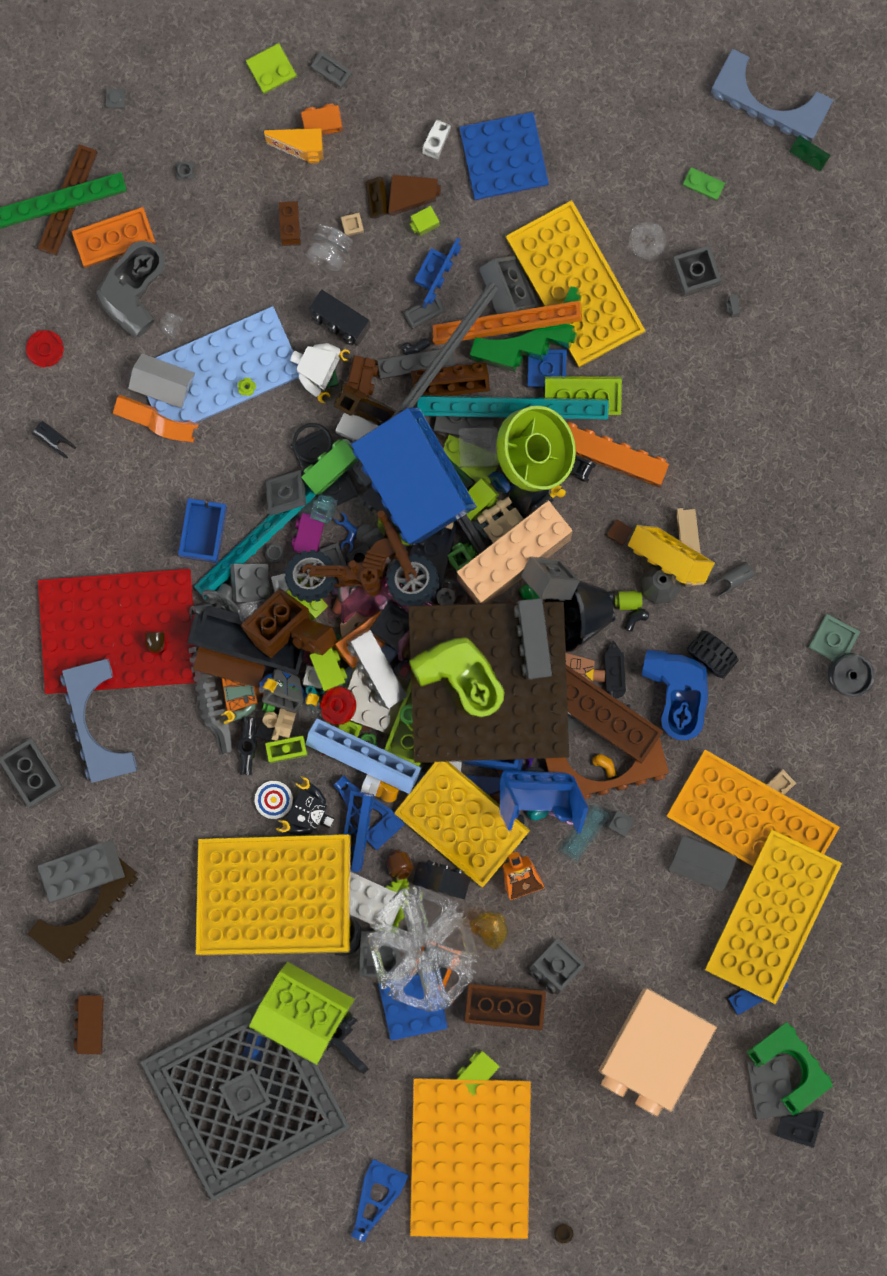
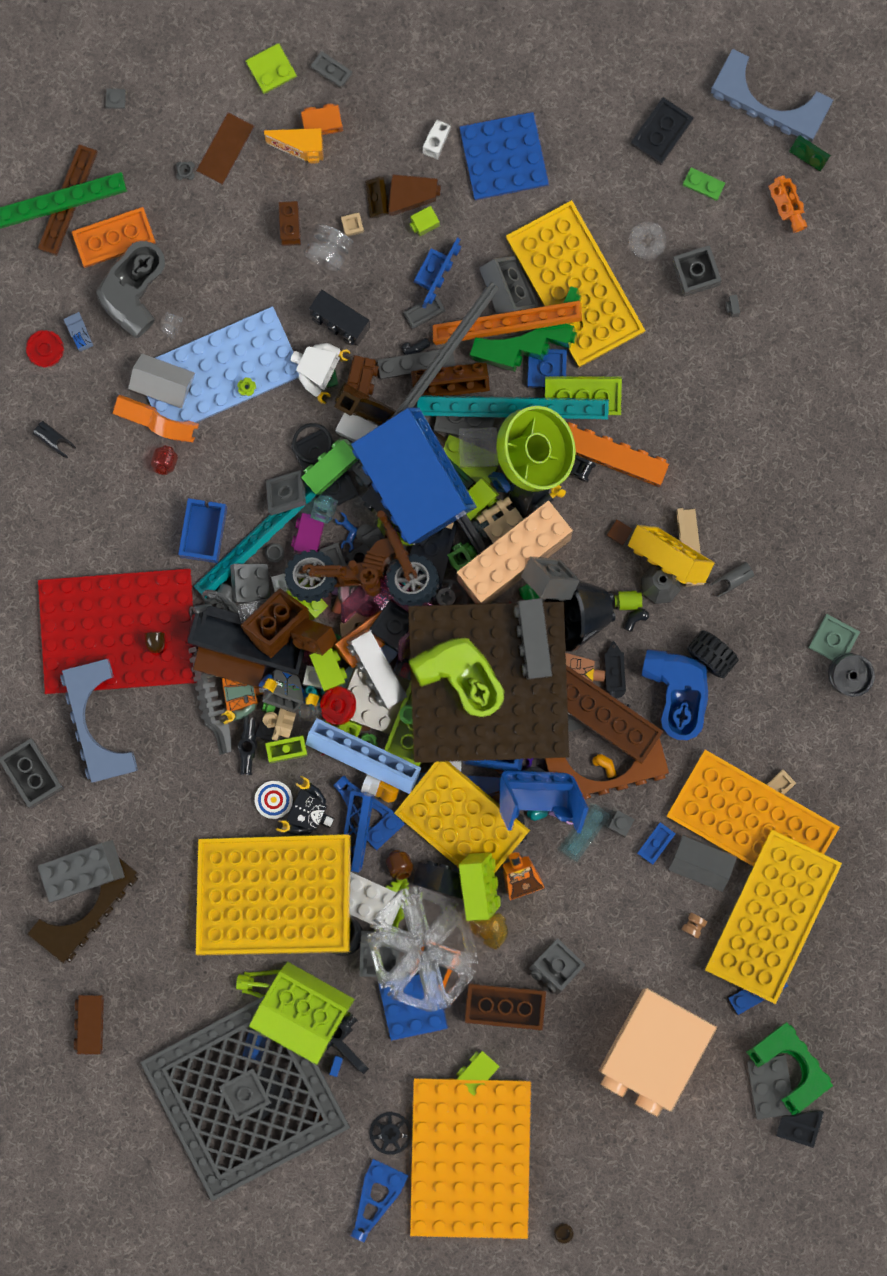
(78, 331): none -> sand blue leg
(164, 460): none -> clear red head
(225, 148): none -> reddish brown piece
(245, 982): none -> lime plant
(336, 1066): none -> blue tile
(390, 1133): none -> black wheel
(479, 886): none -> lime brick
(656, 843): none -> blue plate
(662, 130): none -> black plate
(692, 929): none -> medium nougat wheel
(786, 202): none -> orange brick

